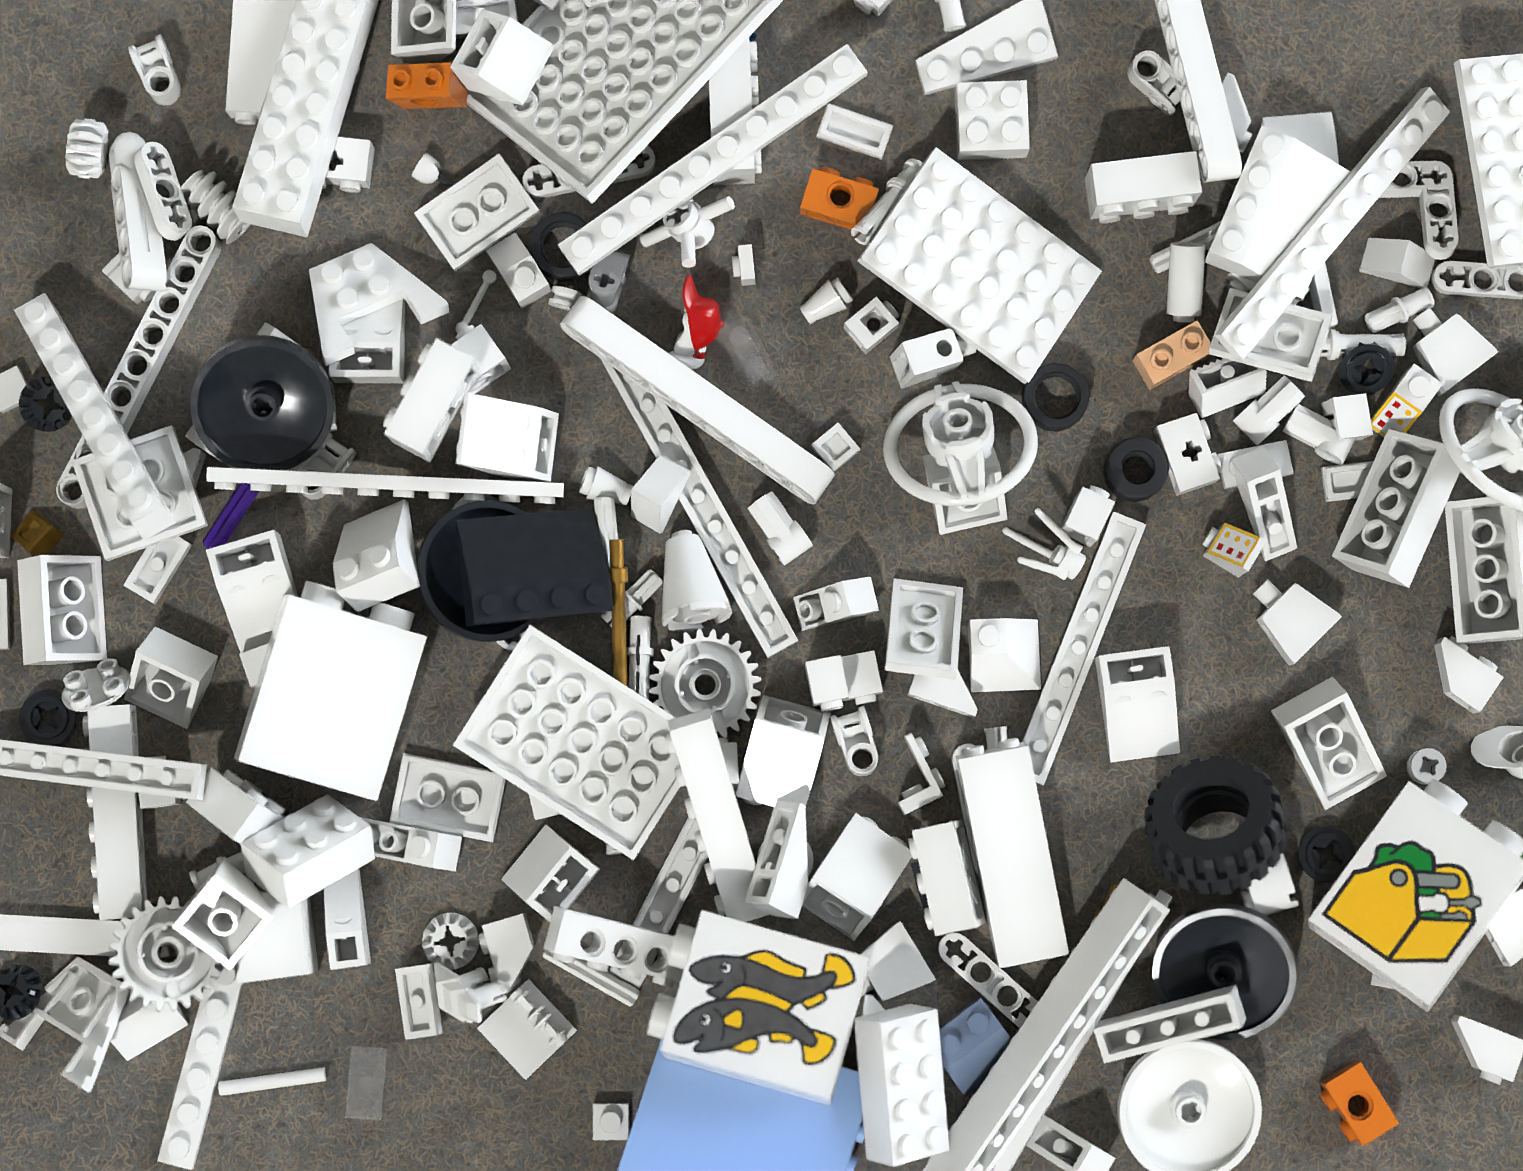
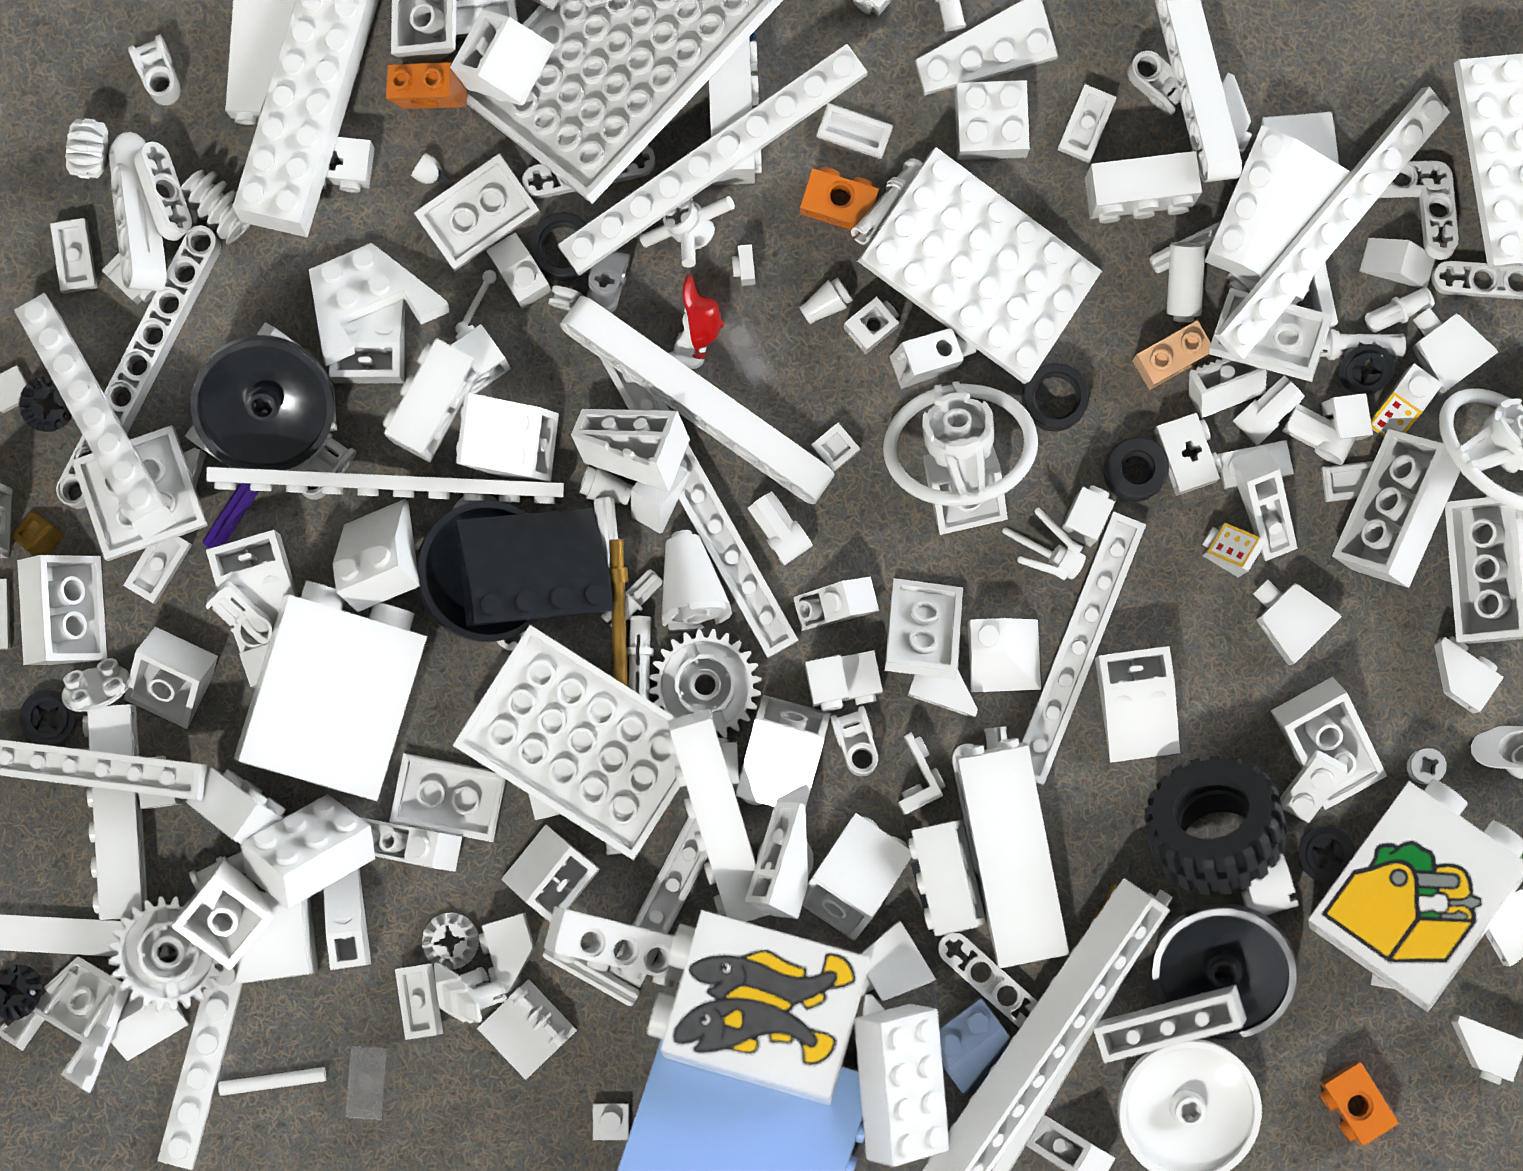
(73, 255): none -> white plate
(236, 610): none -> white piece
(633, 443): none -> white wedge
(1087, 123): none -> white plate
(1313, 786): none -> white plate

